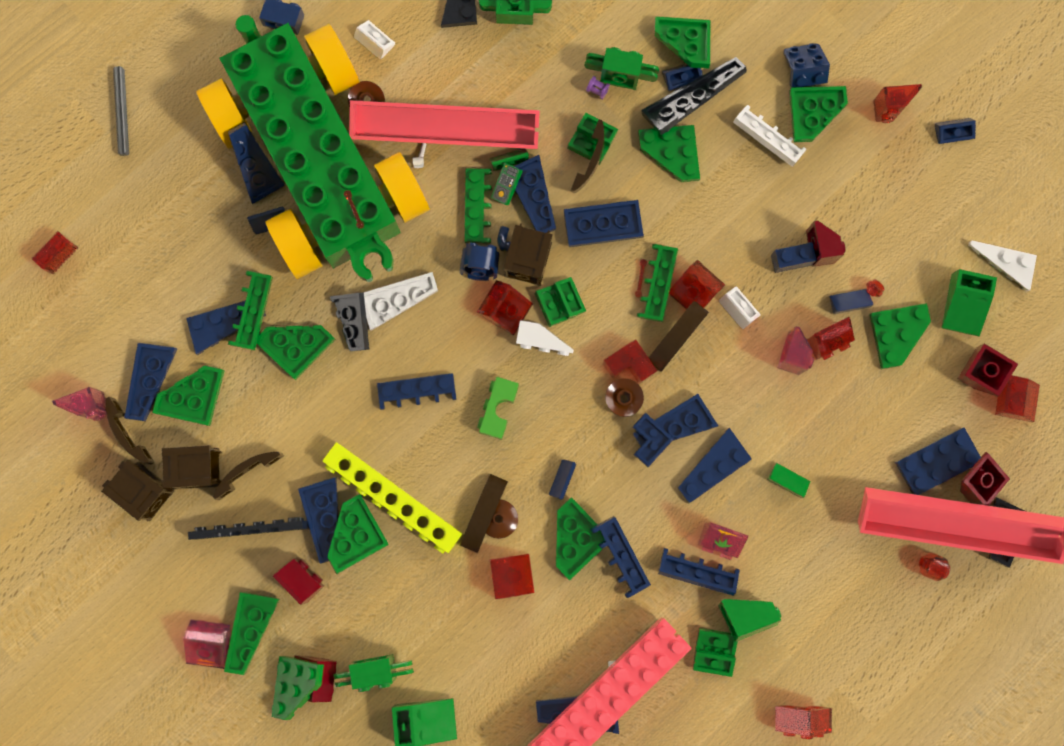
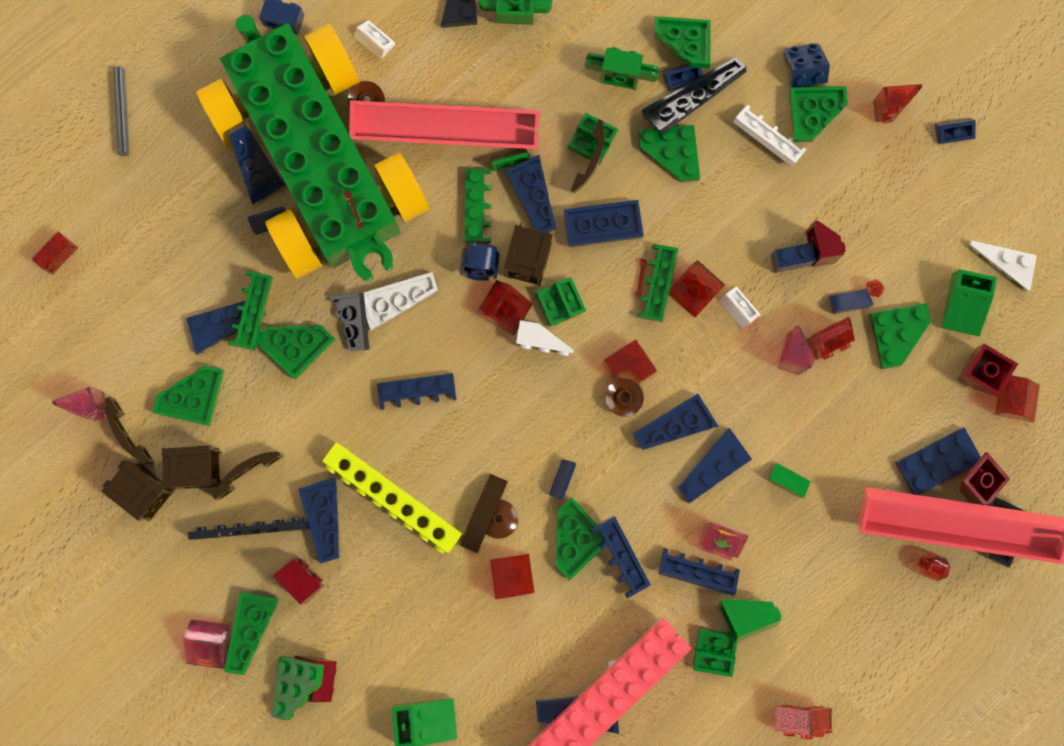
(147, 378): dark blue wing -> none
(355, 535): green plate -> none
(373, 672): green brick -> none
(418, 162): white hand -> none
(502, 237): dark blue arm -> none
(502, 391): bright green arch -> none
(506, 184): tile -> none
(604, 87): medium lavender bush -> none
(656, 439): dark blue tile -> none
(678, 335): dark brown slope -> none

